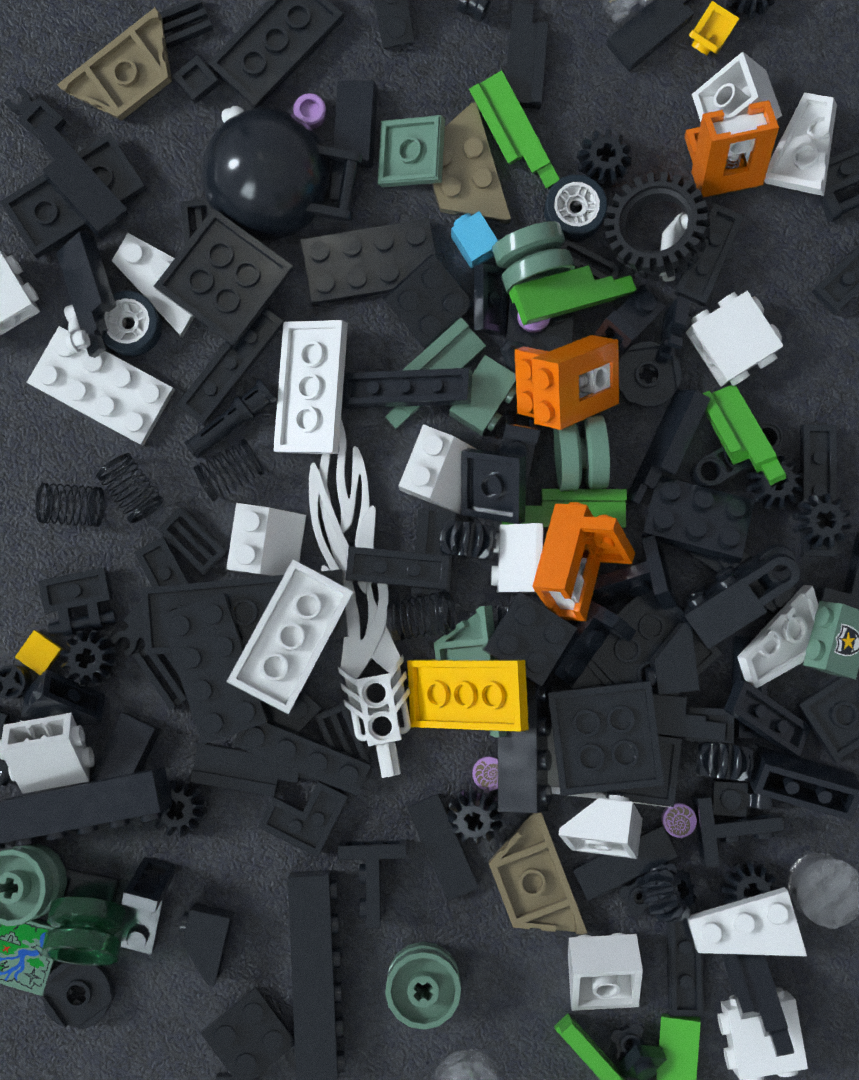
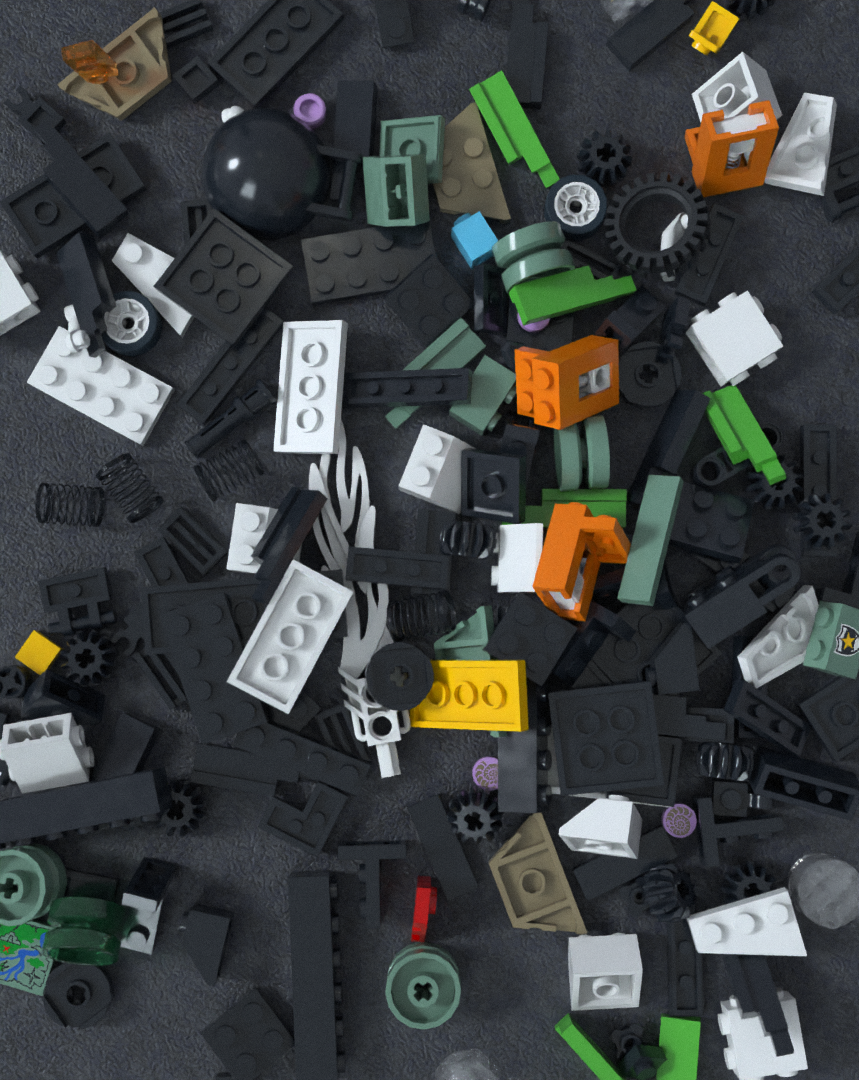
(90, 61): none -> clear orange plate
(284, 538): none -> black piece
(396, 190): none -> sand green slope
(414, 689): none -> black plate
(424, 904): none -> red wing
(650, 540): none -> sand green tile

